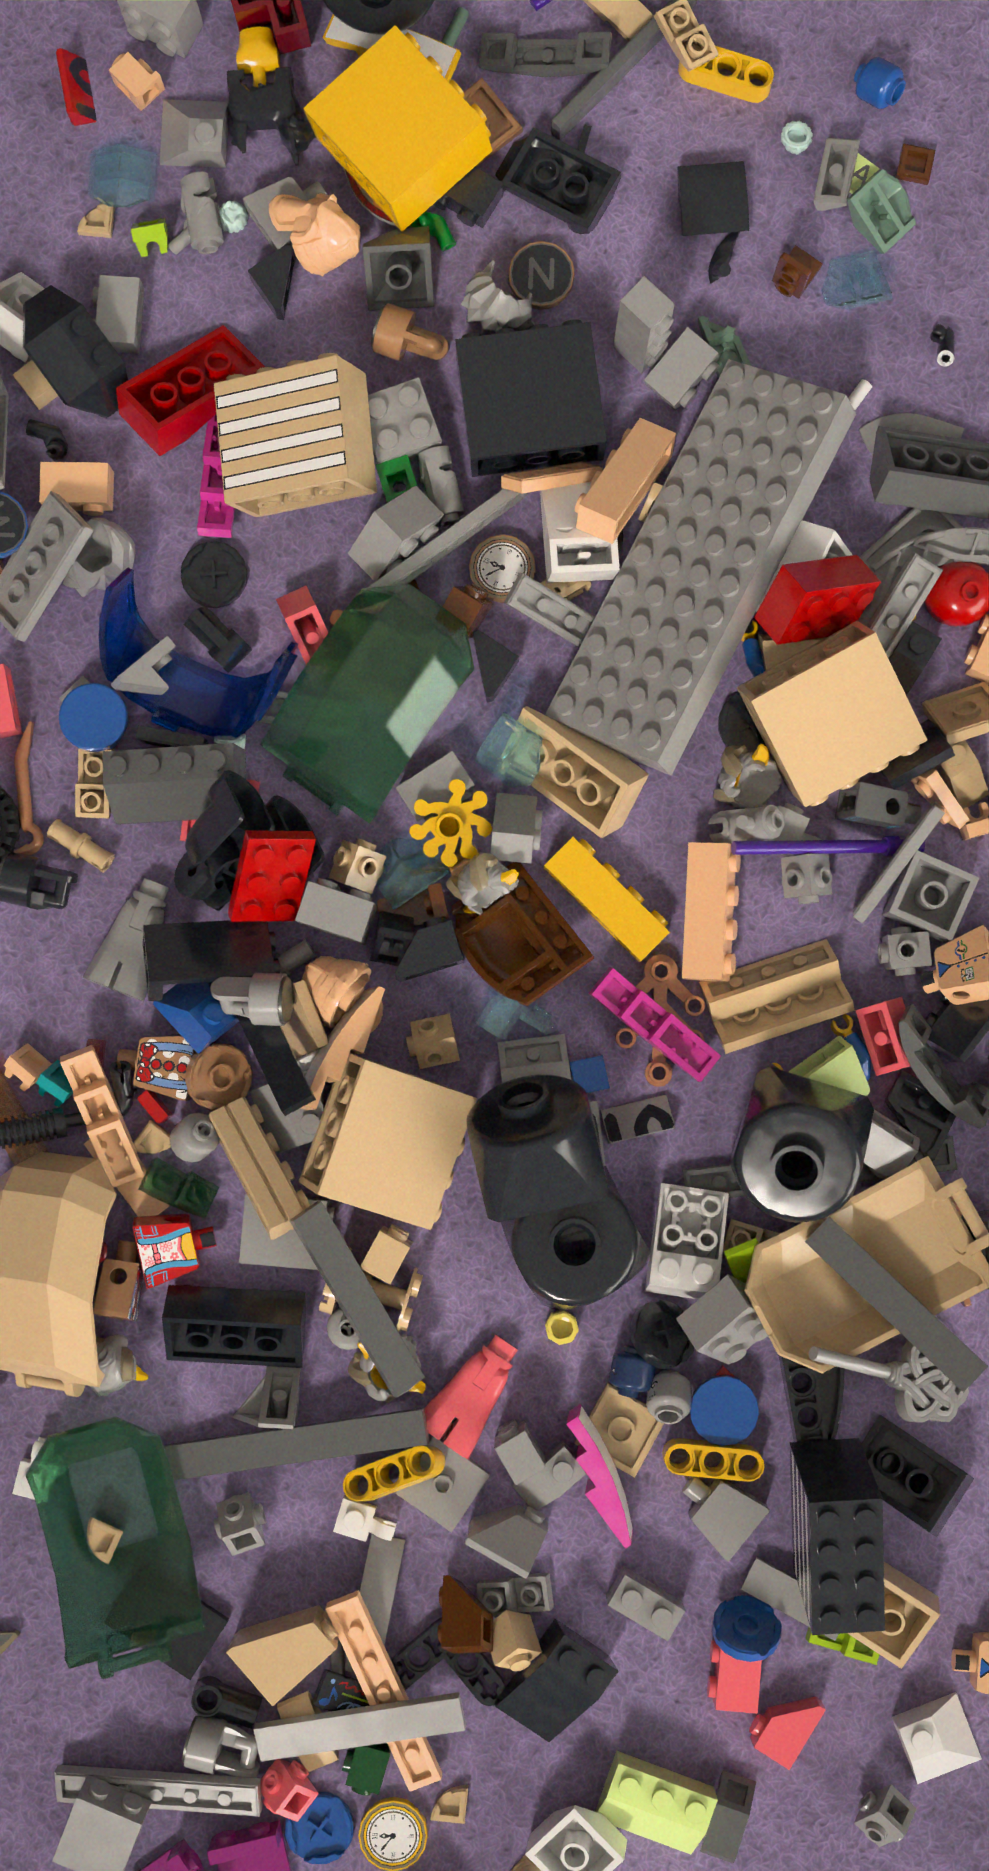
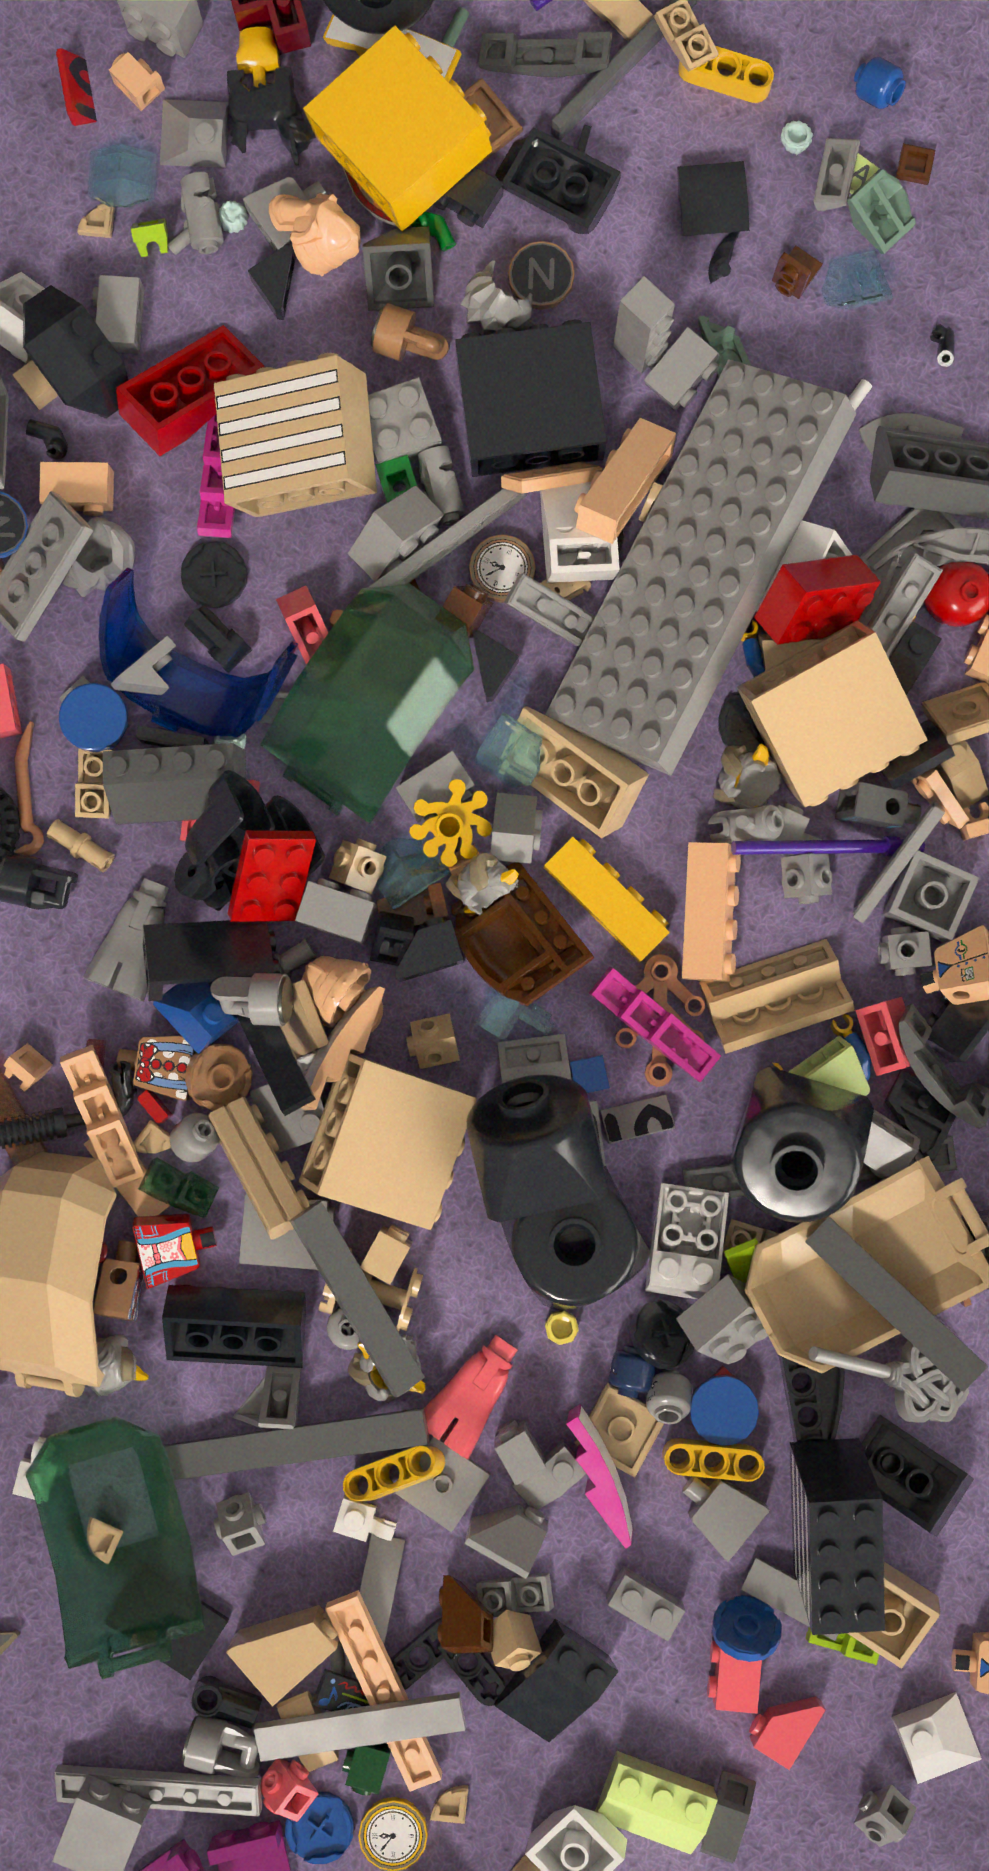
(55, 1082): teal tile -> none

